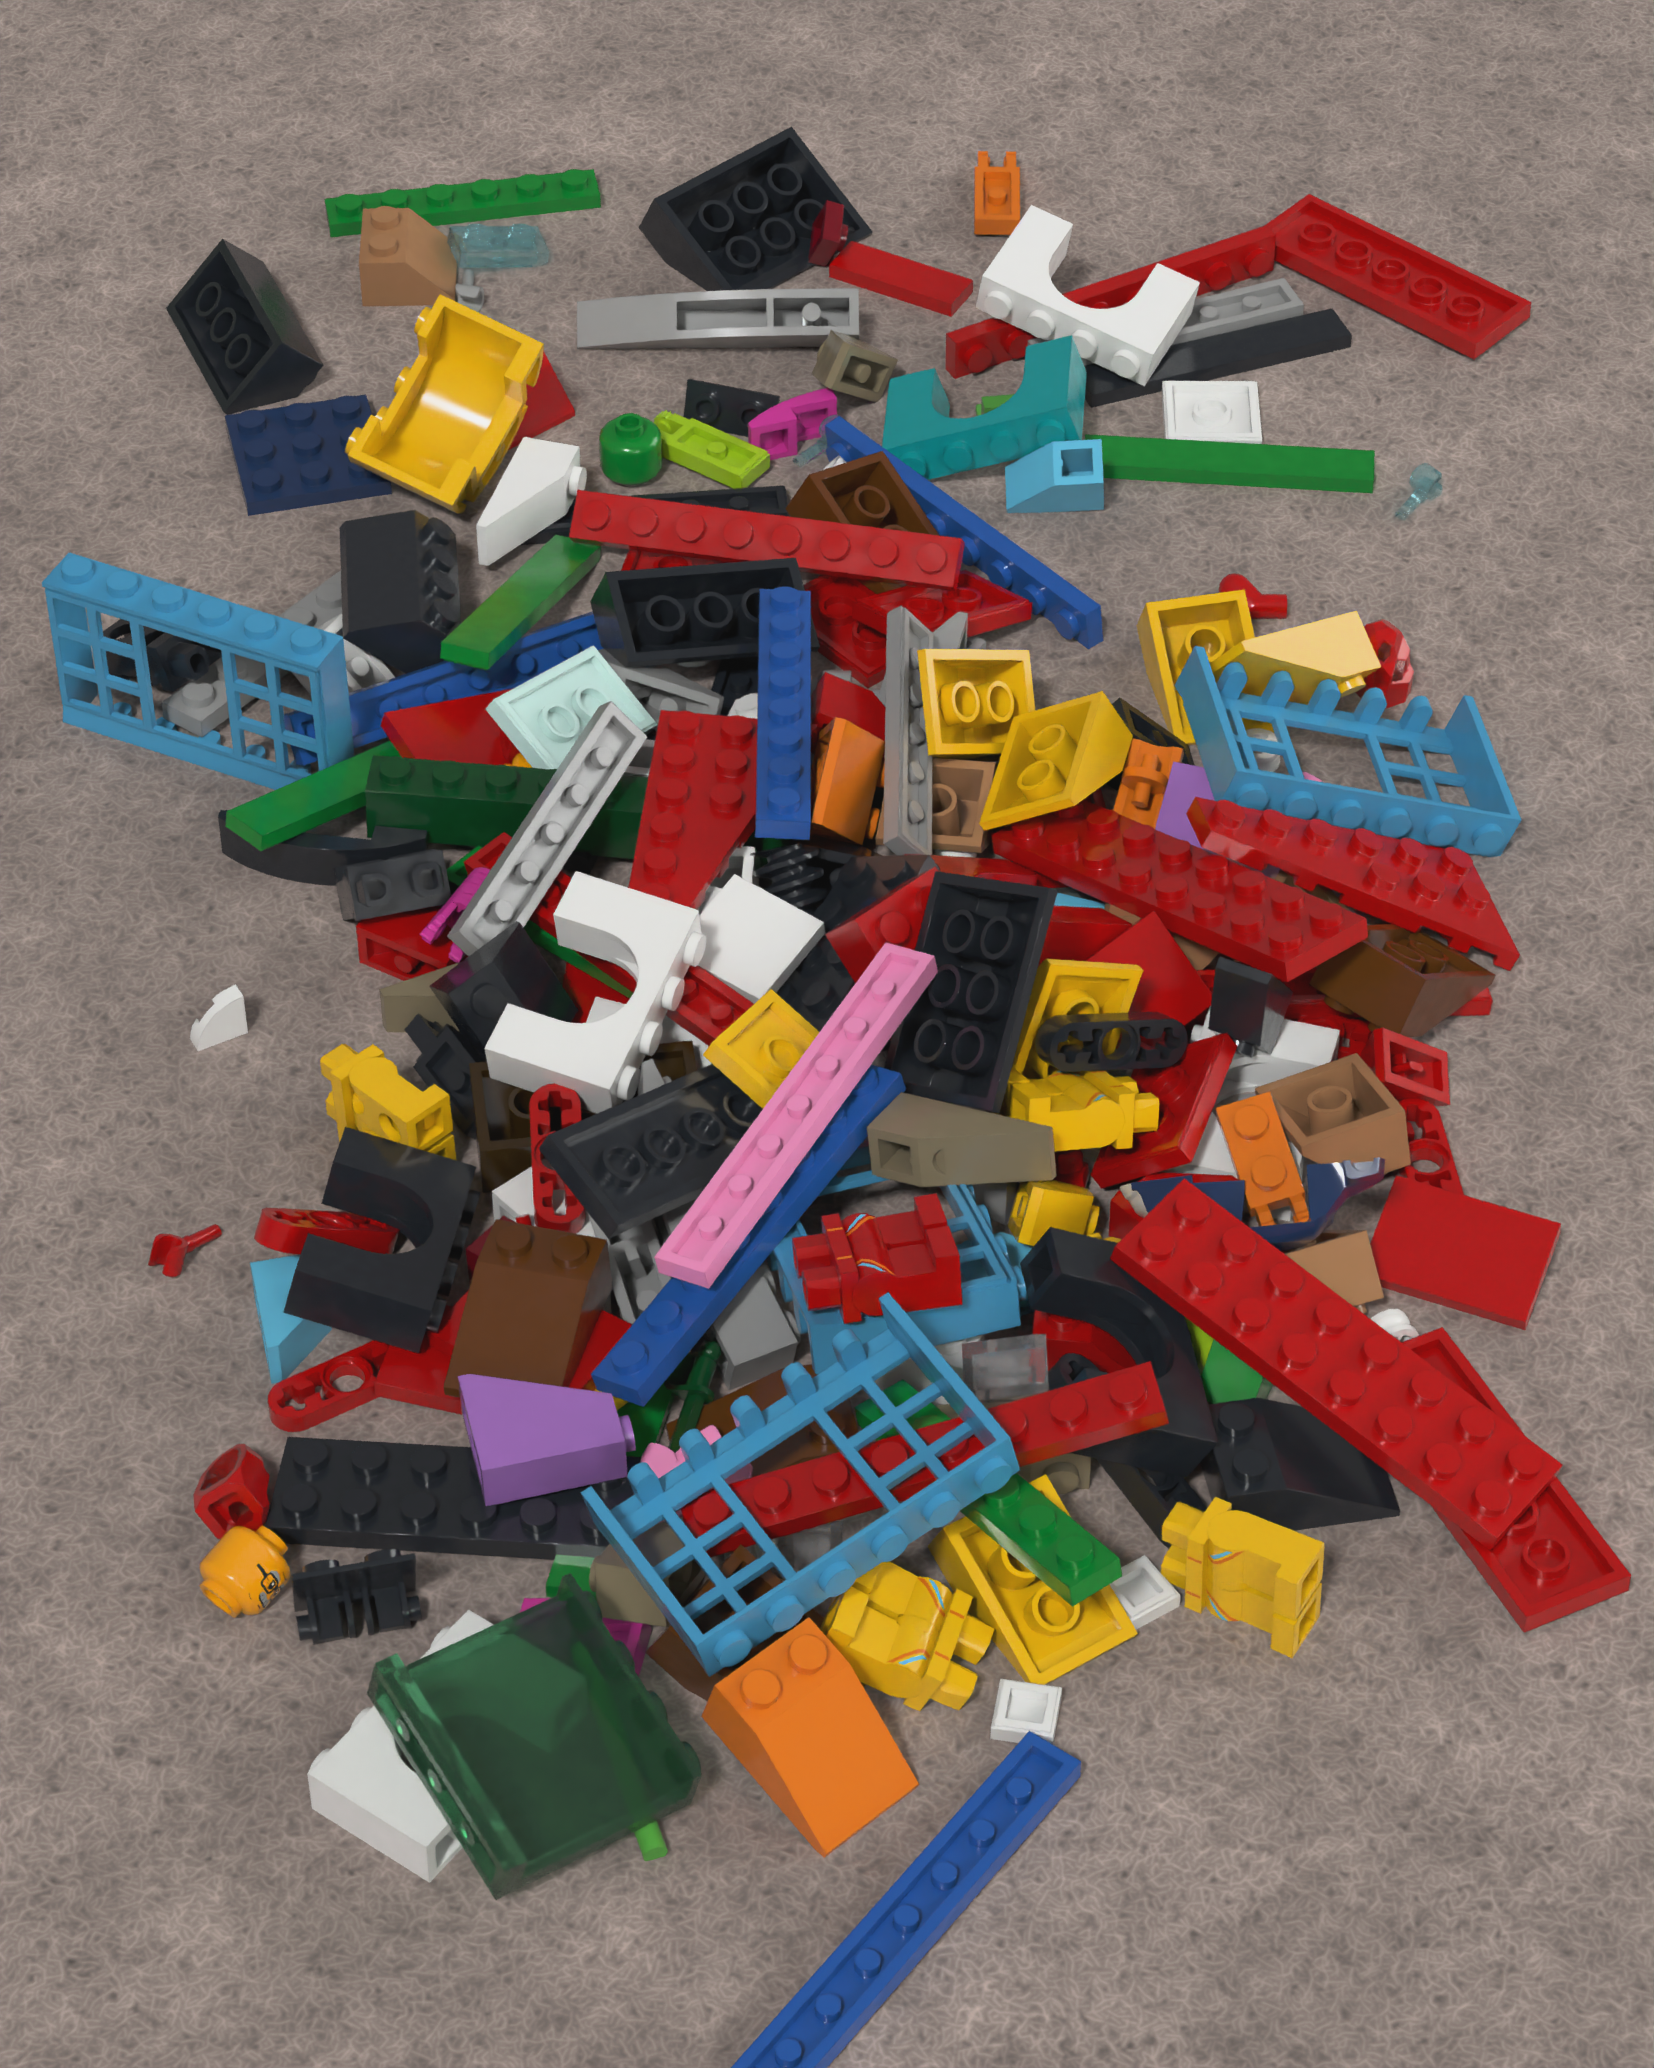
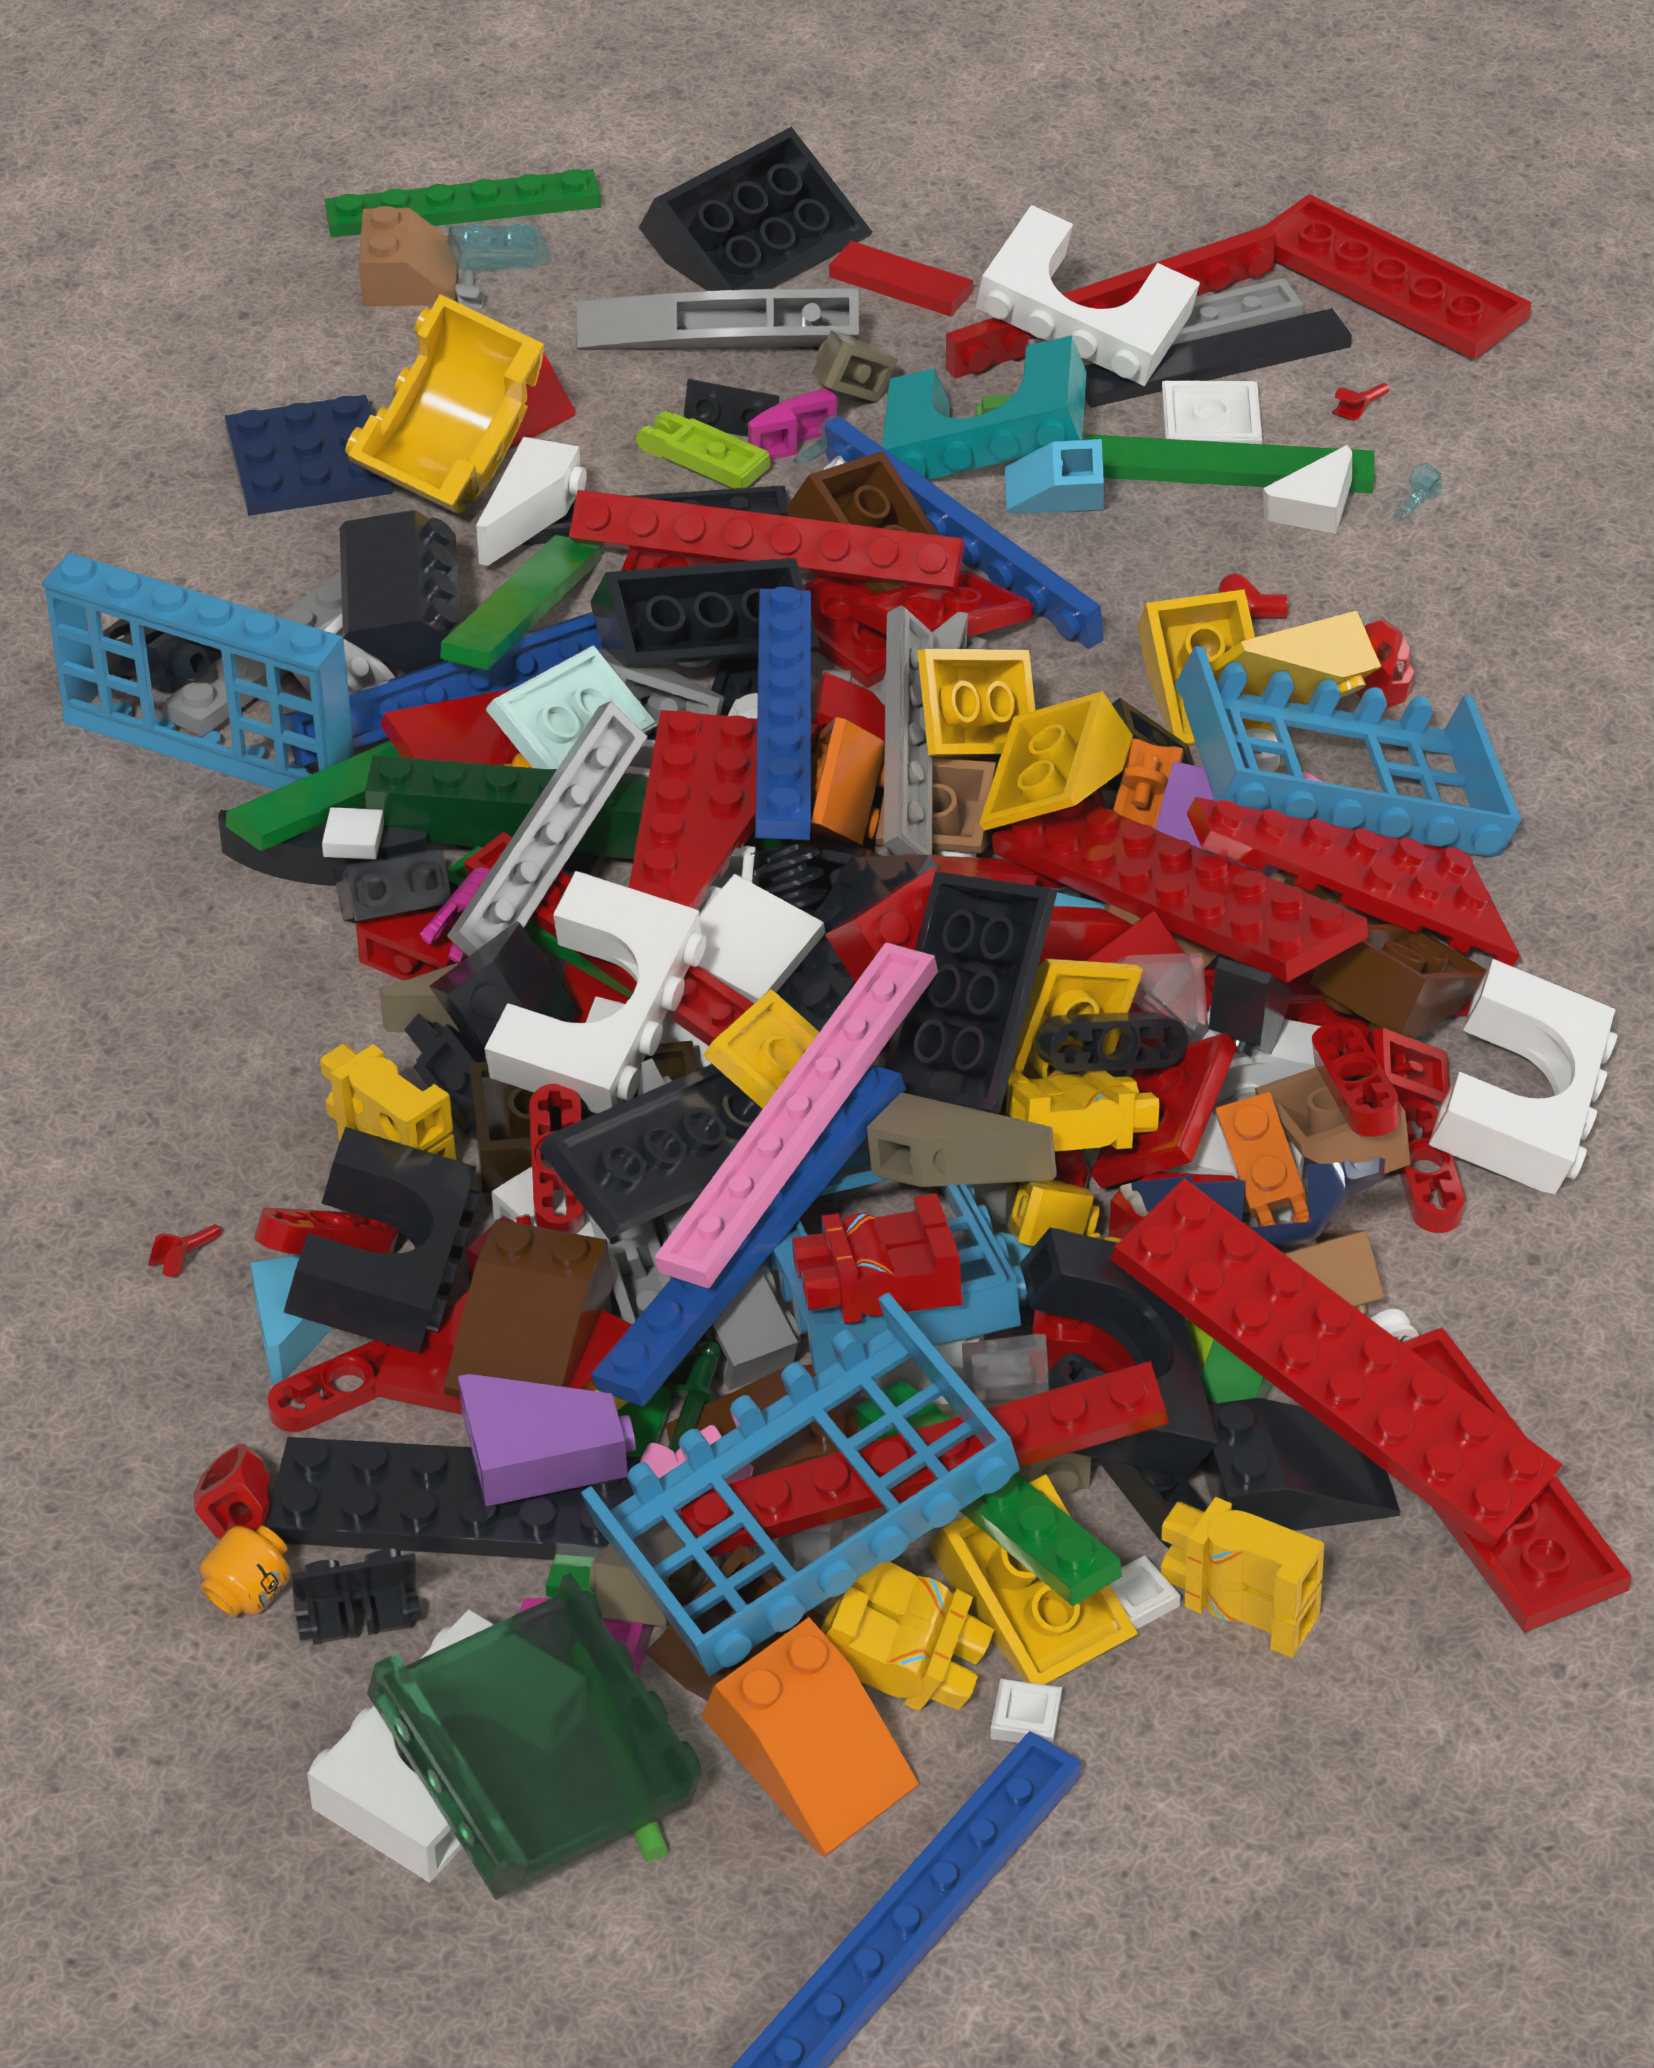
(222, 1021): white tile -> none
(243, 332): black slope -> none
(353, 833): none -> white tile
(630, 449): green head -> none
(827, 234): dark red plate -> none
(996, 195): orange hinge -> none
(1173, 987): none -> clear slope
(1313, 494): none -> white slope
(1353, 403): none -> red hand
(1354, 1095): none -> red beam
(1462, 1252): red tile -> none
(1568, 1041): none -> white arch

